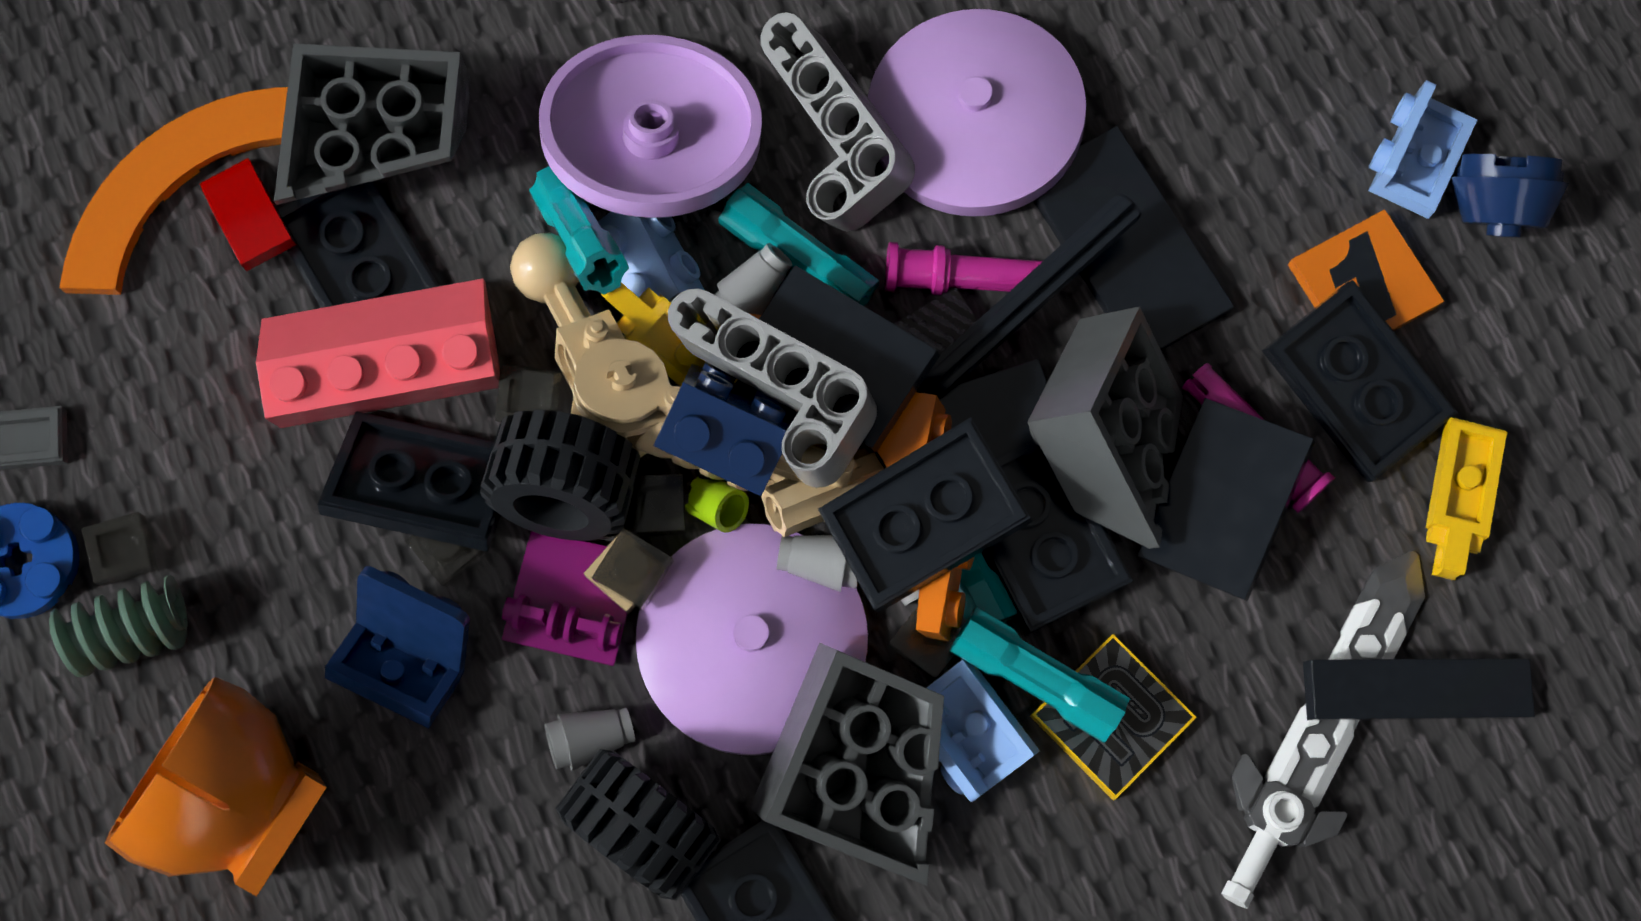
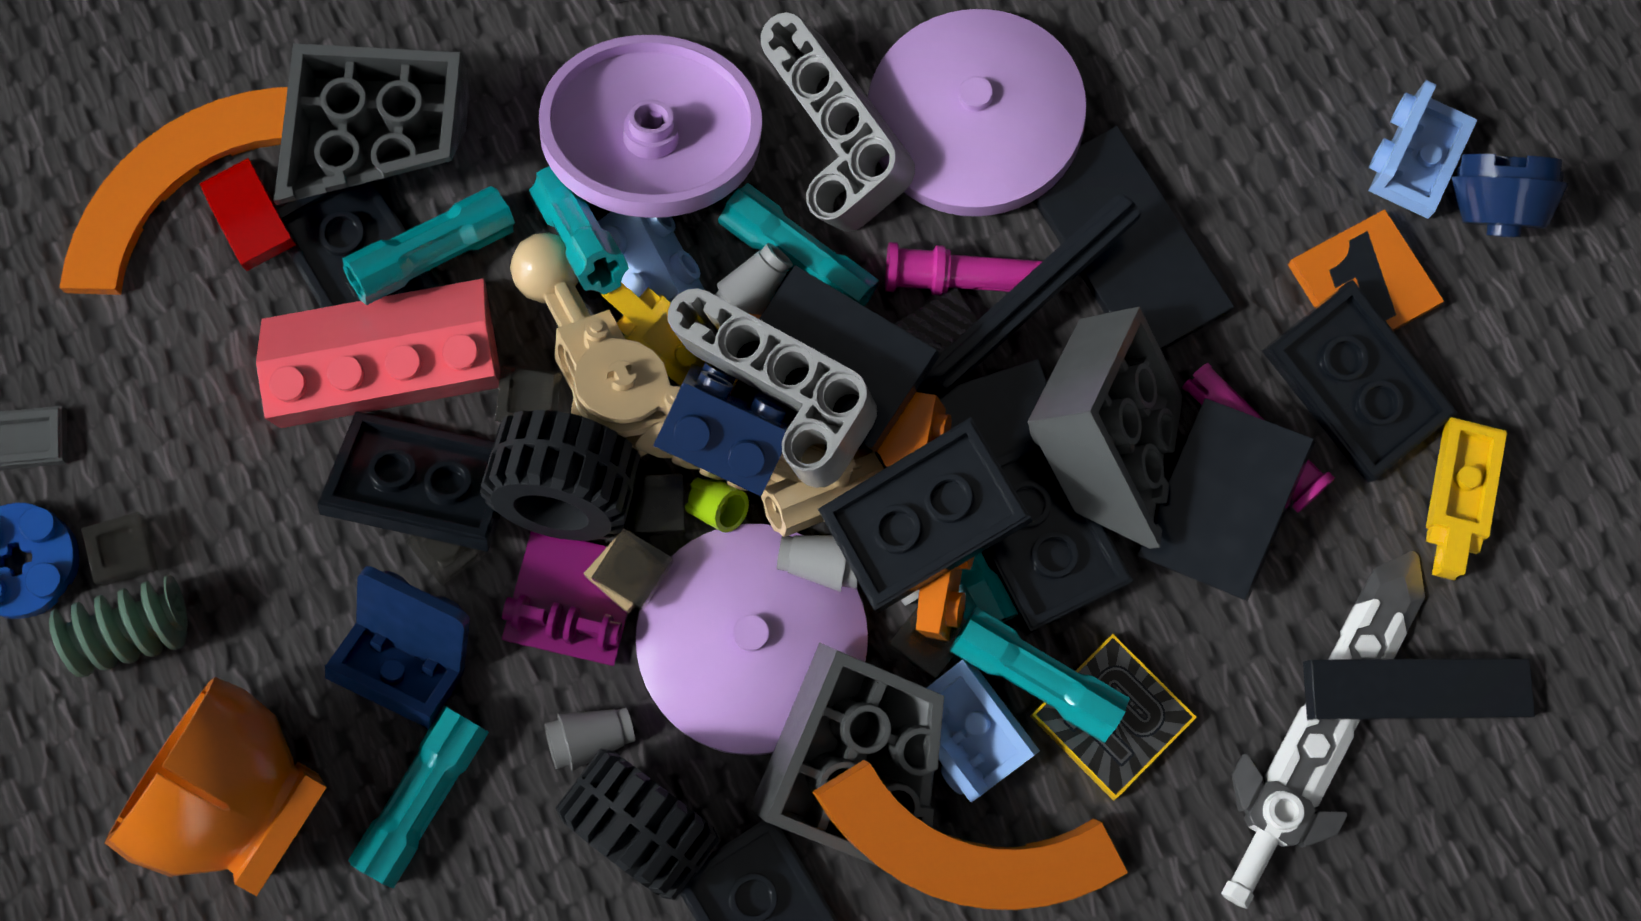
(393, 262): none -> teal axle
(397, 831): none -> teal axle
(962, 869): none -> orange tile

